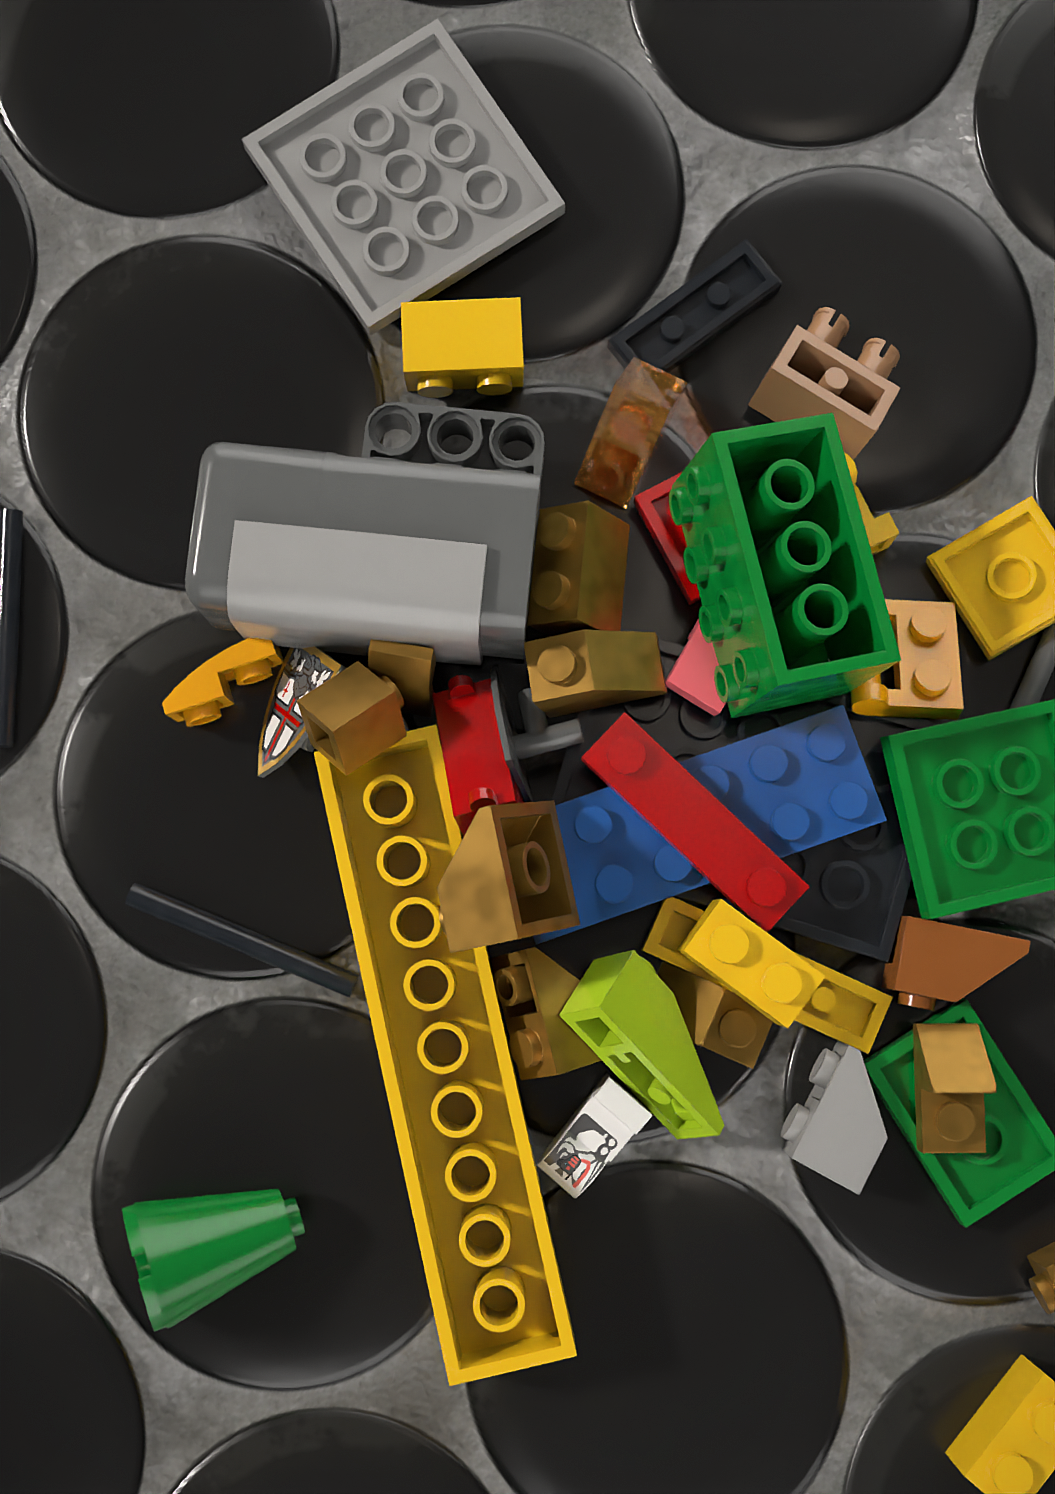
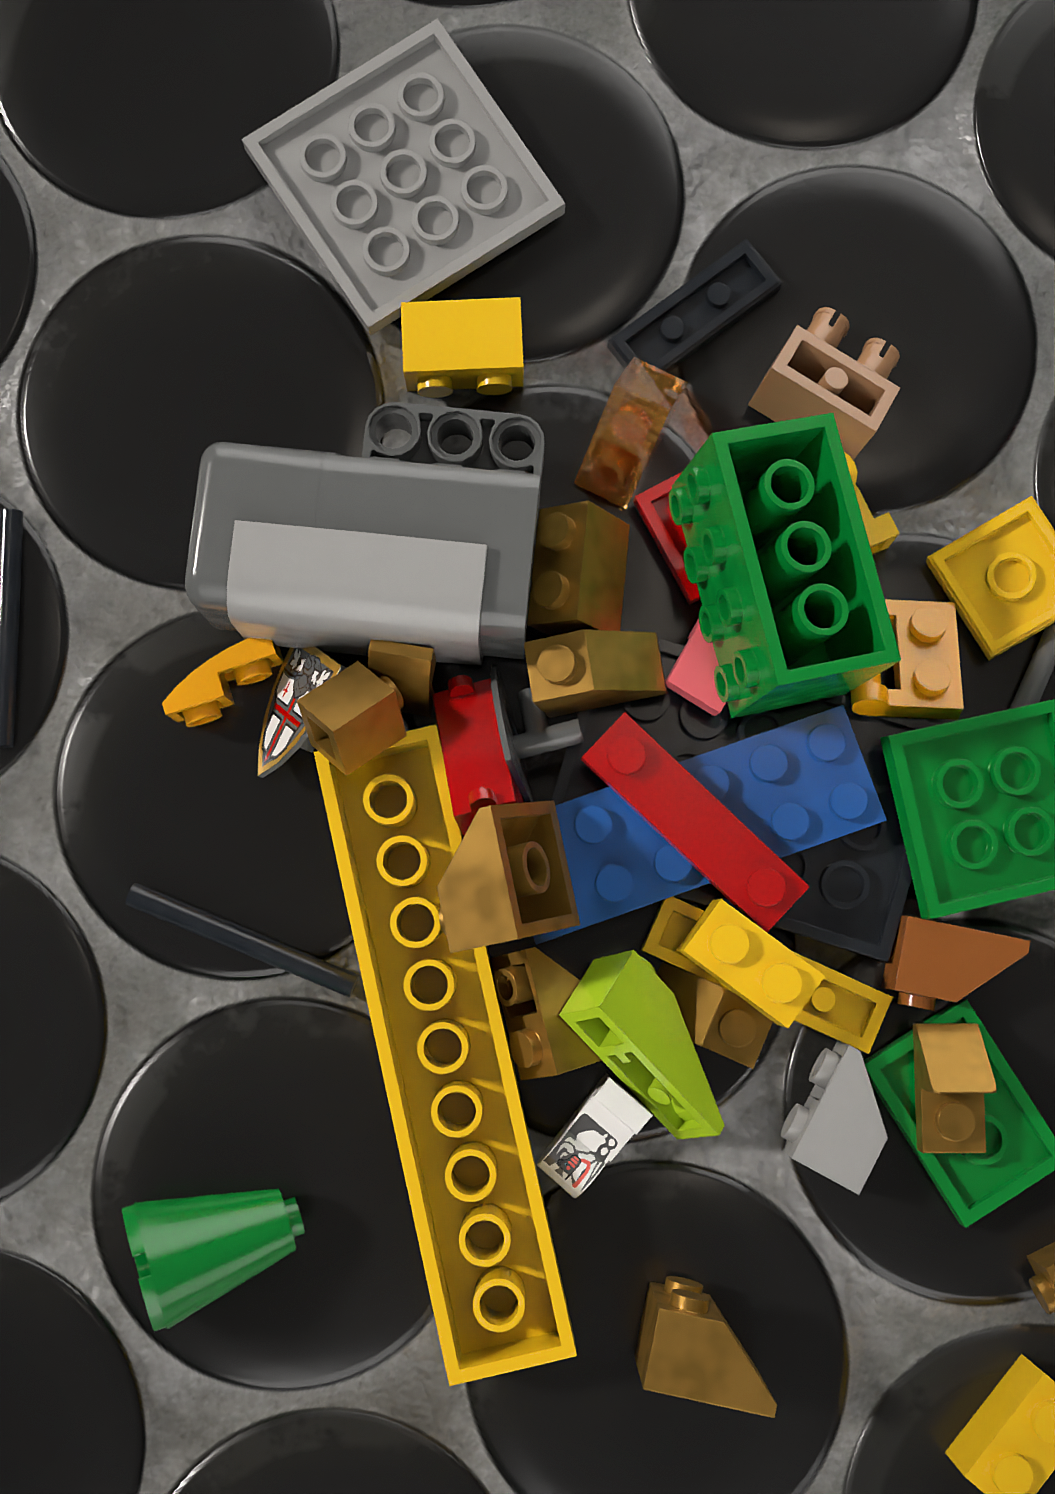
(693, 1352): none -> pearl gold slope

